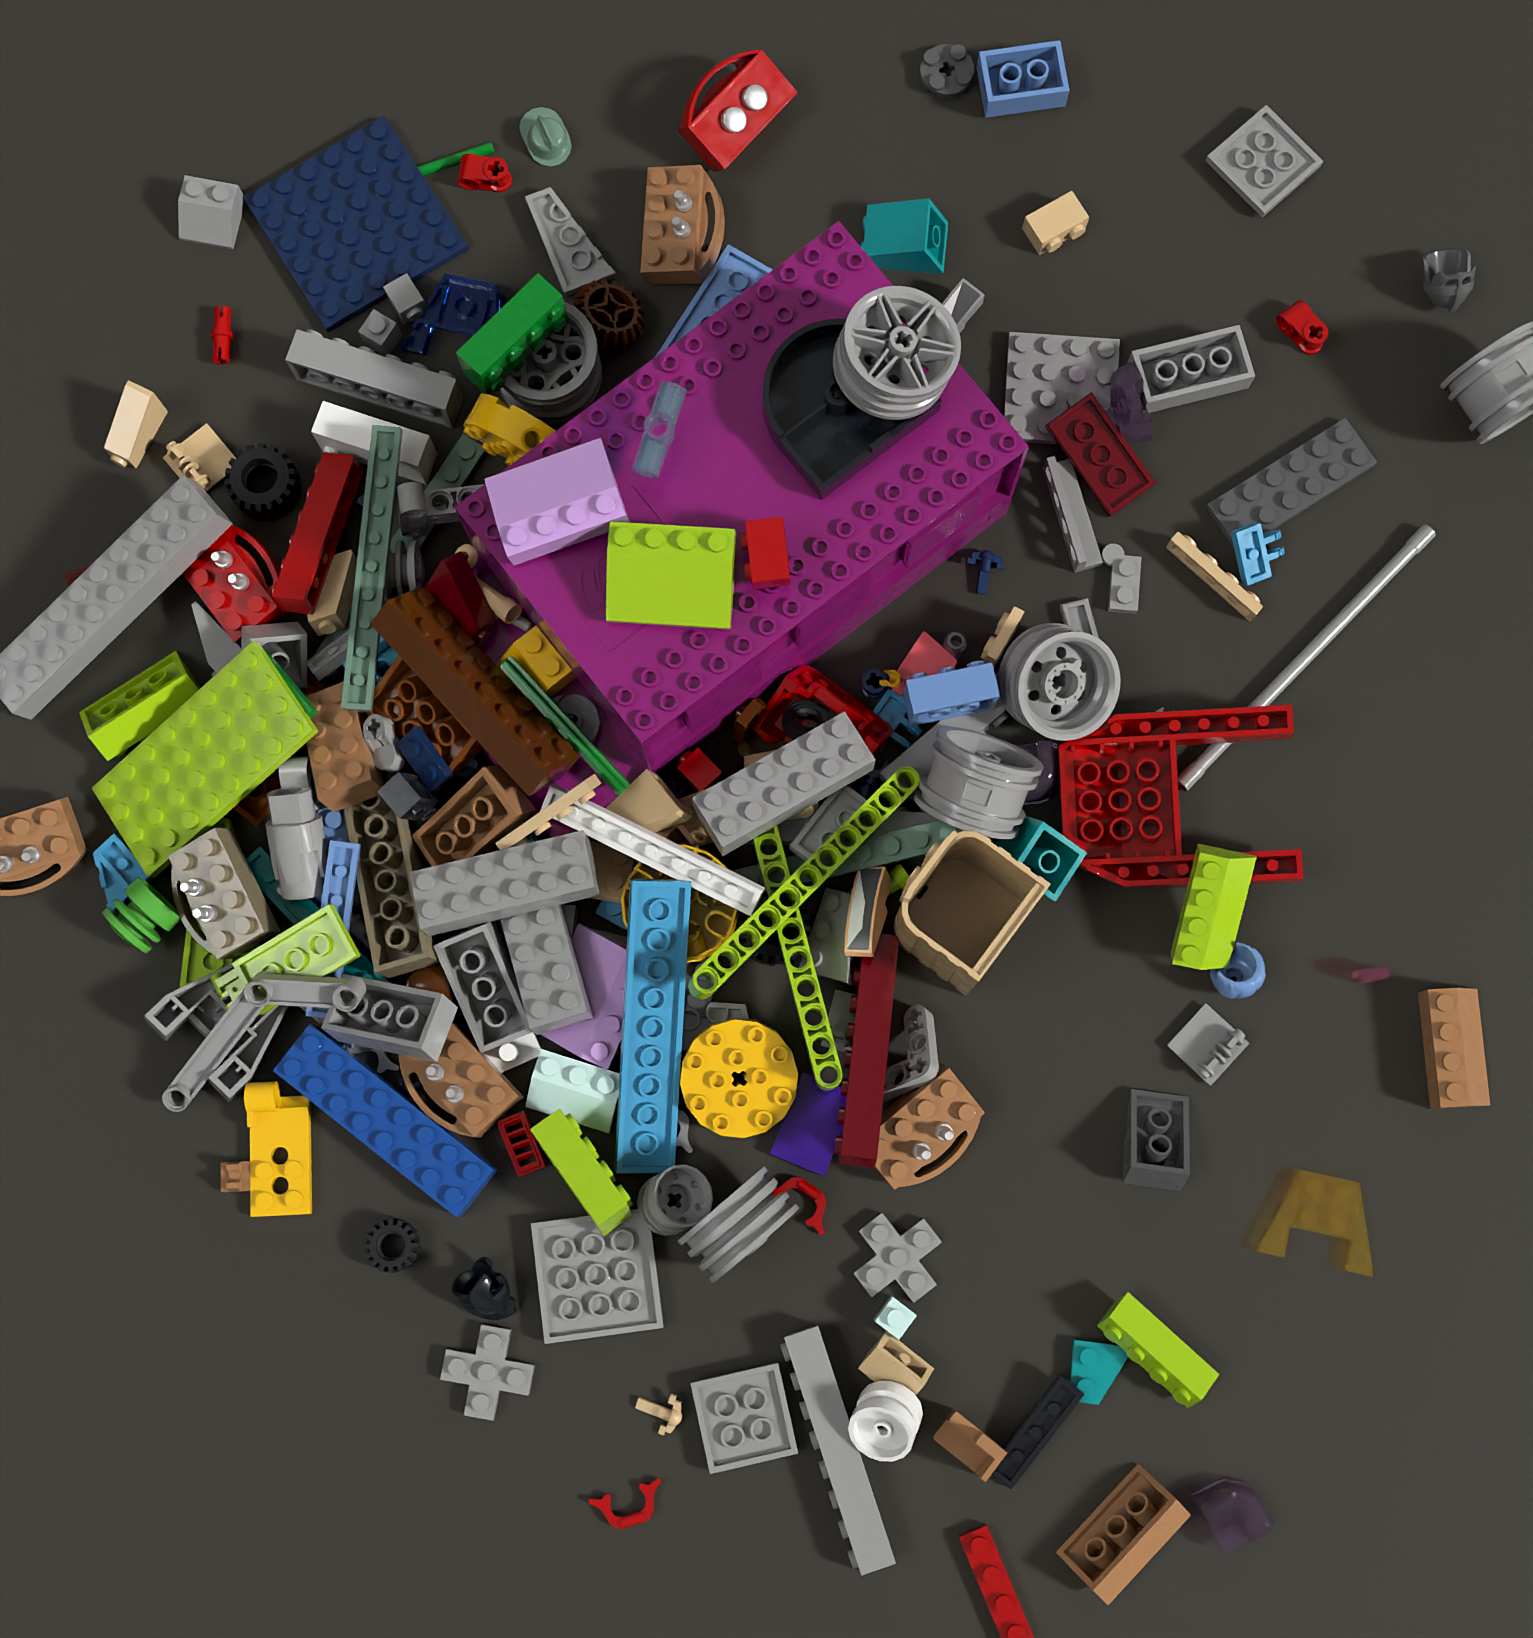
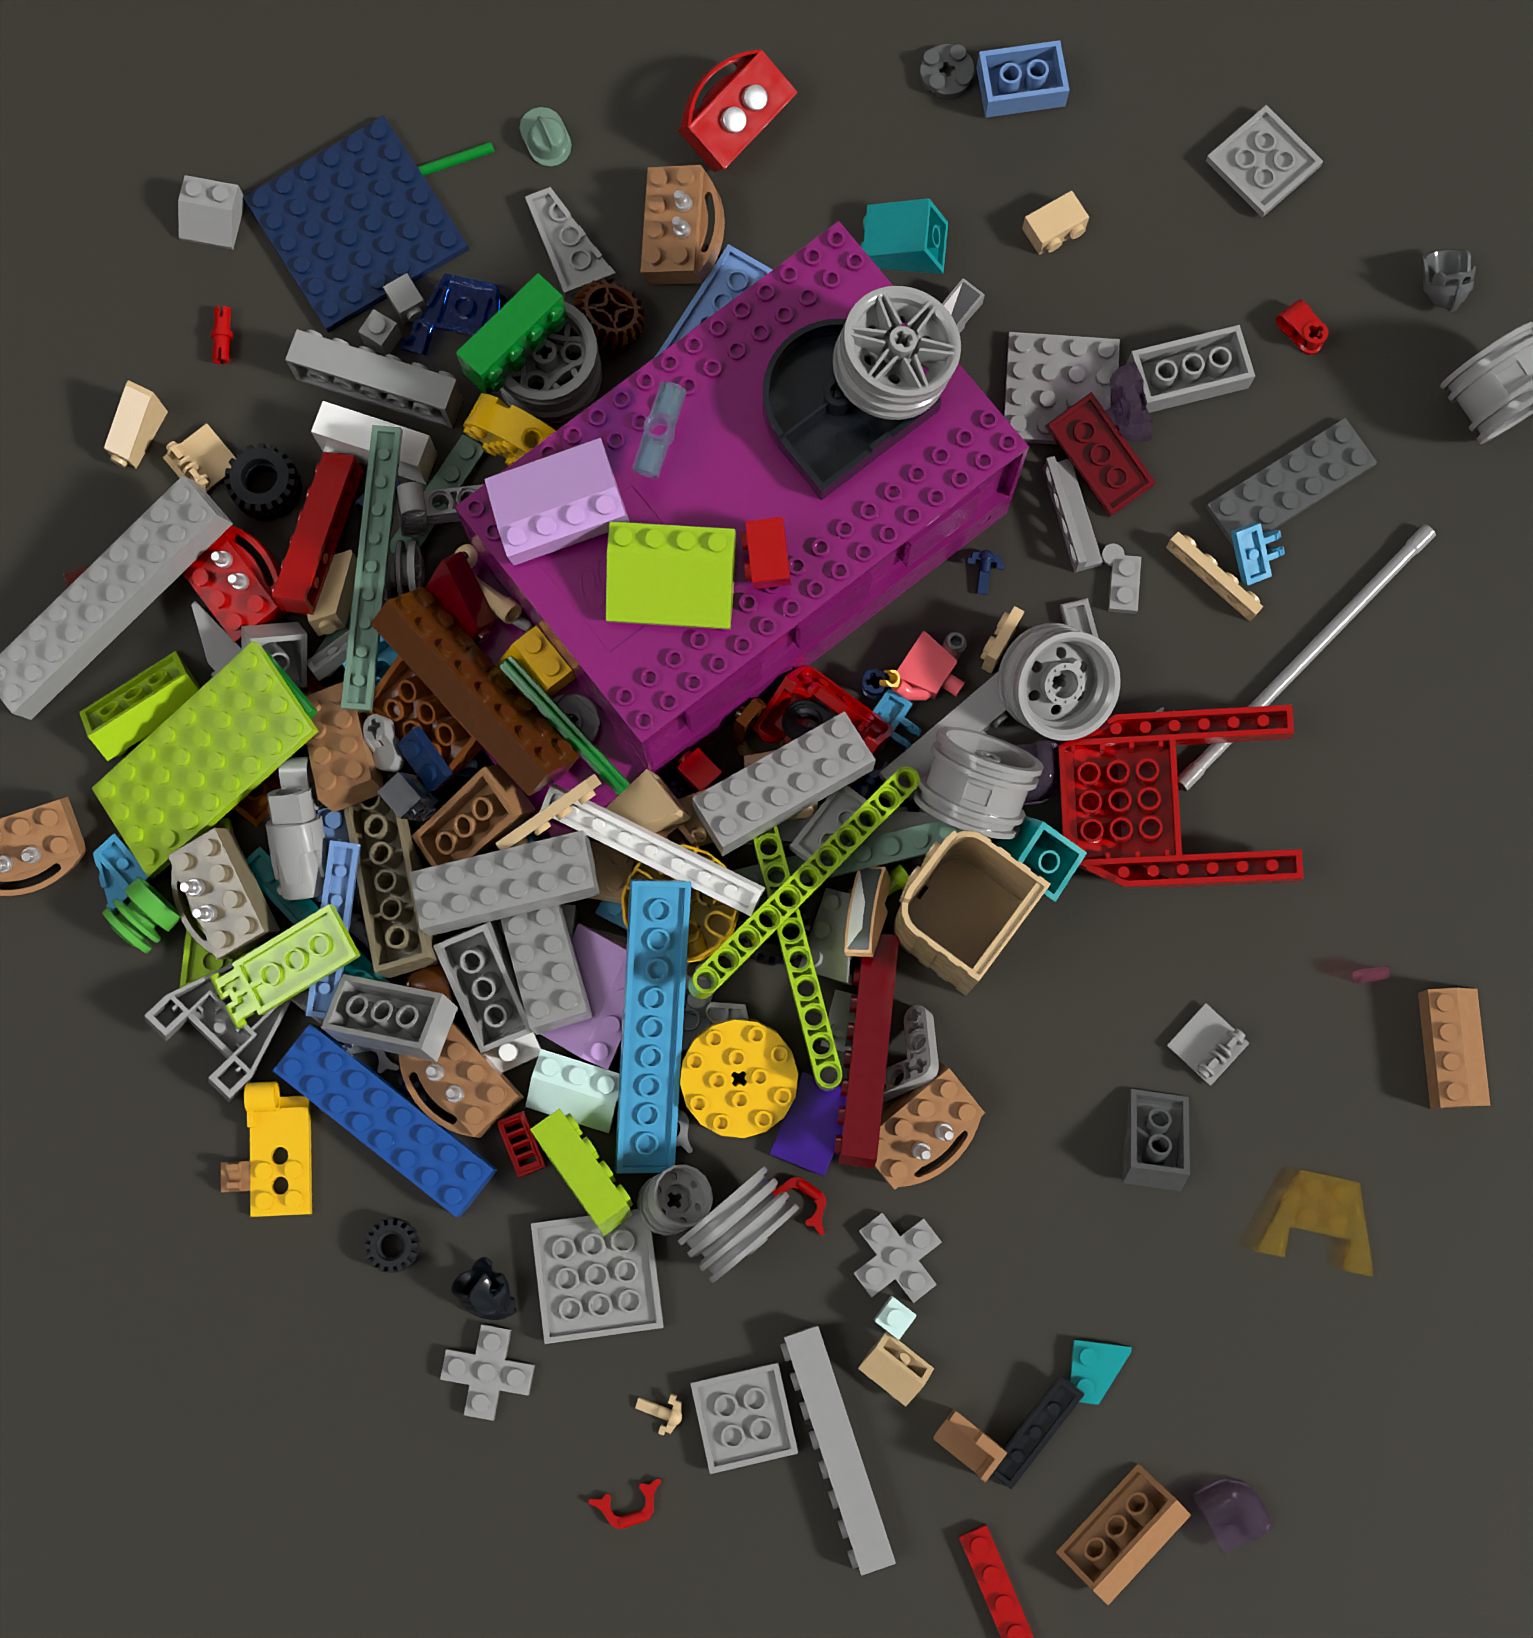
(280, 990): light grey piece -> none
(483, 172): red piece -> none
(885, 1421): white wheel -> none
(950, 693): medium blue brick -> none
(1158, 1350): lime brick -> none
(1212, 908): lime slope -> none
(1246, 968): medium blue piece -> none

